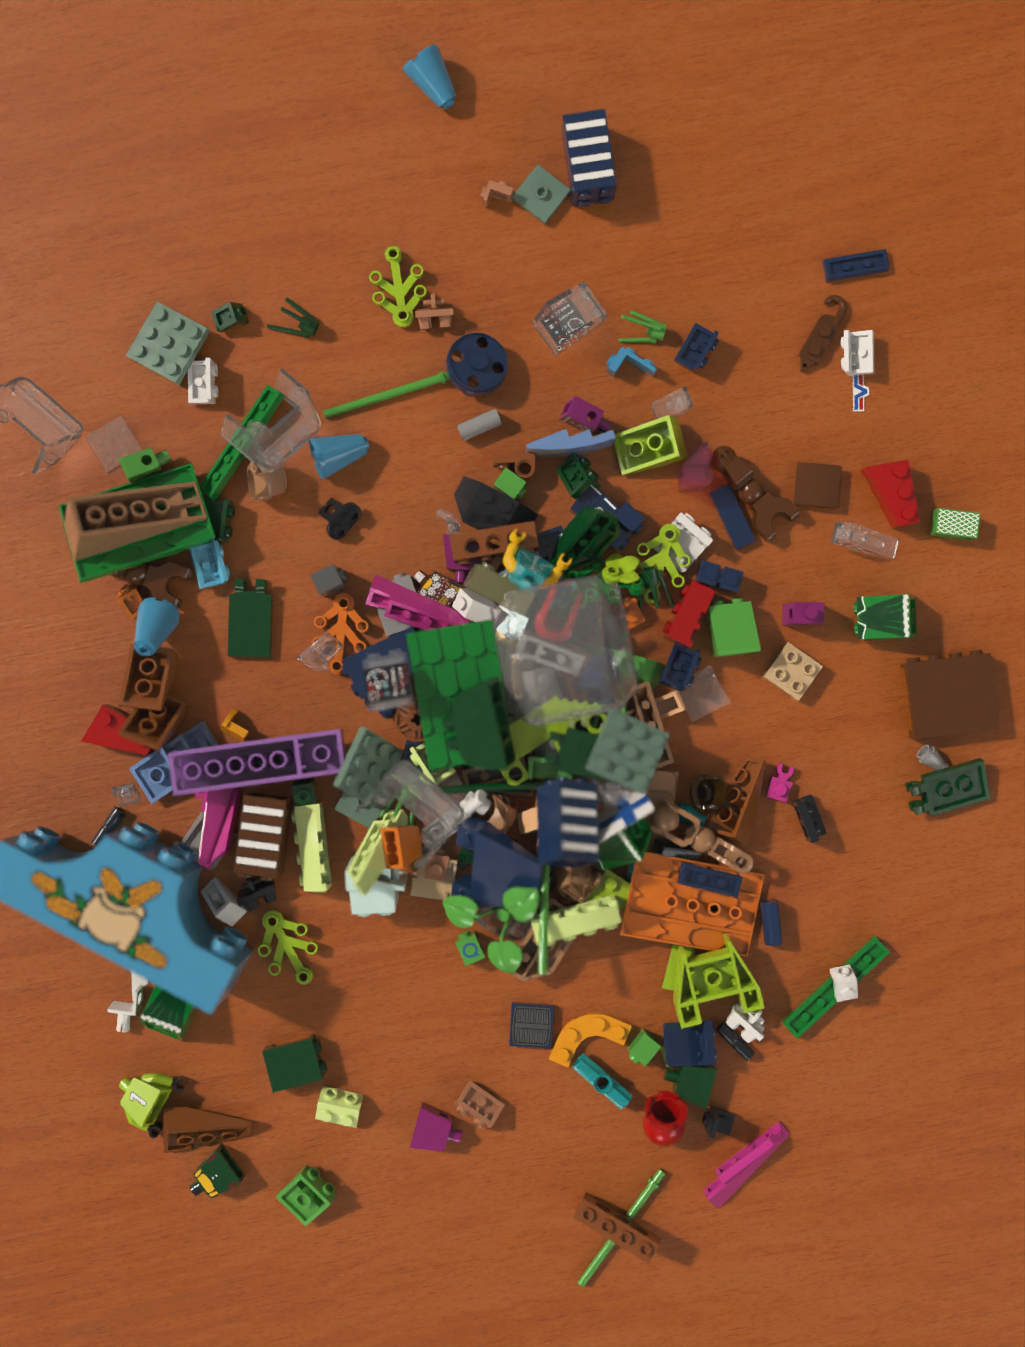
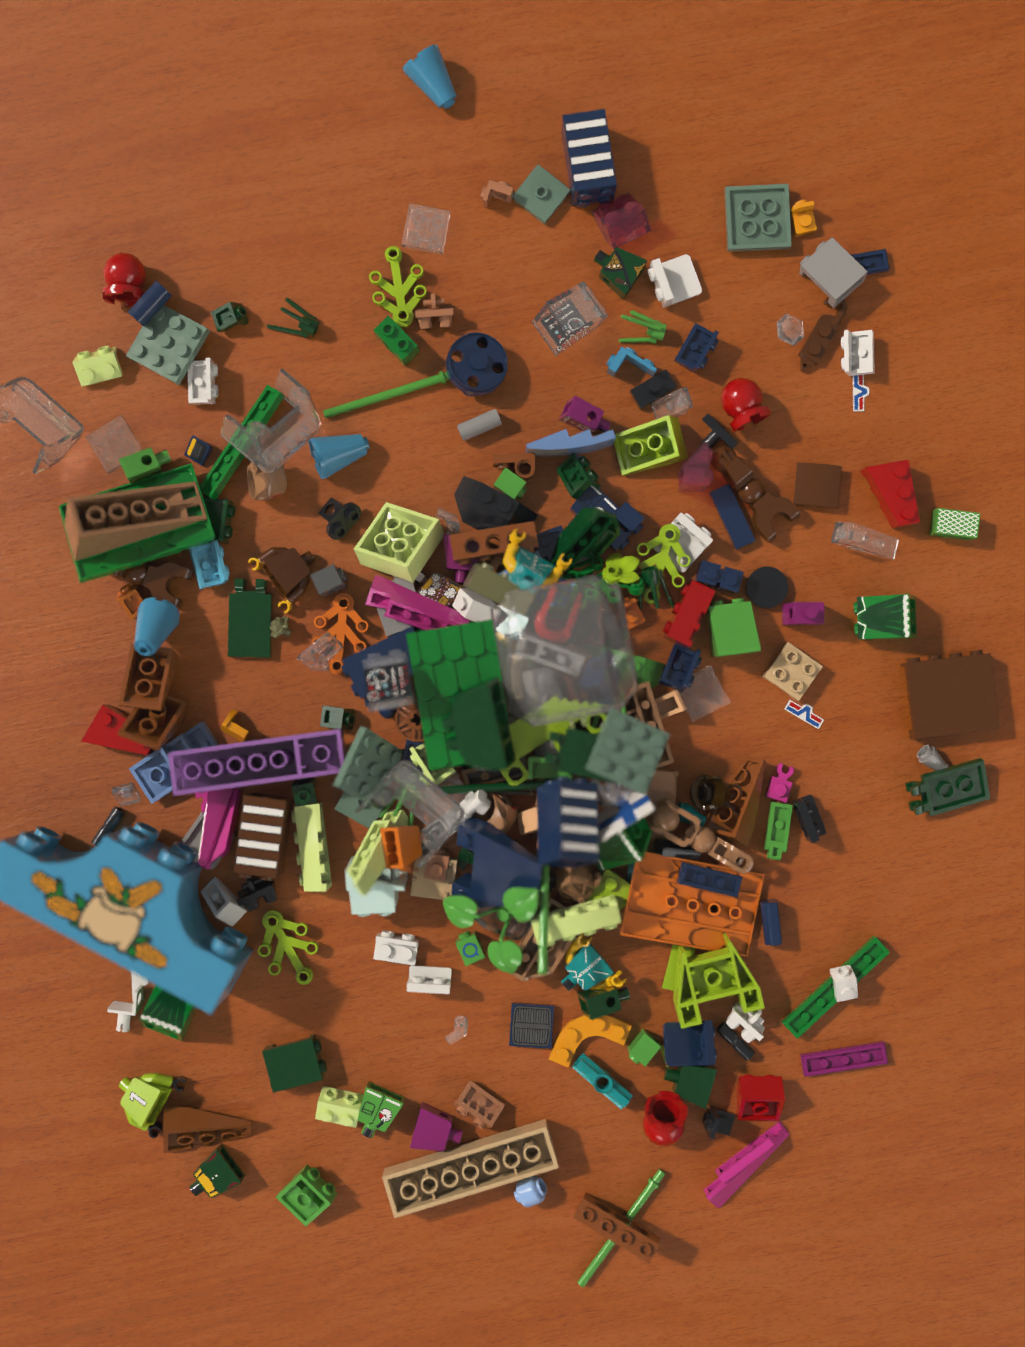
(97, 365): none -> yellowish green bracket
(124, 278): none -> red tile
(150, 303): none -> dark blue brick
(198, 450): none -> slope
(280, 626): none -> olive plant
(286, 571): none -> reddish brown torso
(337, 717): none -> bracket
(378, 1108): none -> bright green torso
(396, 340): none -> green brick
(396, 948): none -> white bracket
(399, 542): none -> yellowish green slope
(426, 228): none -> clear tile
(429, 979): none -> white bracket
(460, 1030): none -> clear arm
(470, 1168): none -> tan brick
(530, 1191): none -> light blue head
(588, 967): none -> torso
(595, 1003): none -> dark green torso
(620, 270): none -> dark green torso
(621, 220): none -> clear pink slope
(653, 389): none -> black tile
(674, 280): none -> white bracket
(717, 433): none -> black tile
(743, 402): none -> red tile
(757, 217): none -> sand green plate
(760, 1098): none -> red slope
(766, 587): none -> black tile
(777, 829): none -> bright green hinge
(790, 329): none -> clear slope
(803, 217): none -> light orange bracket
(804, 713): none -> sticker
(833, 271): none -> light grey panel
(844, 1058): none -> magenta tile

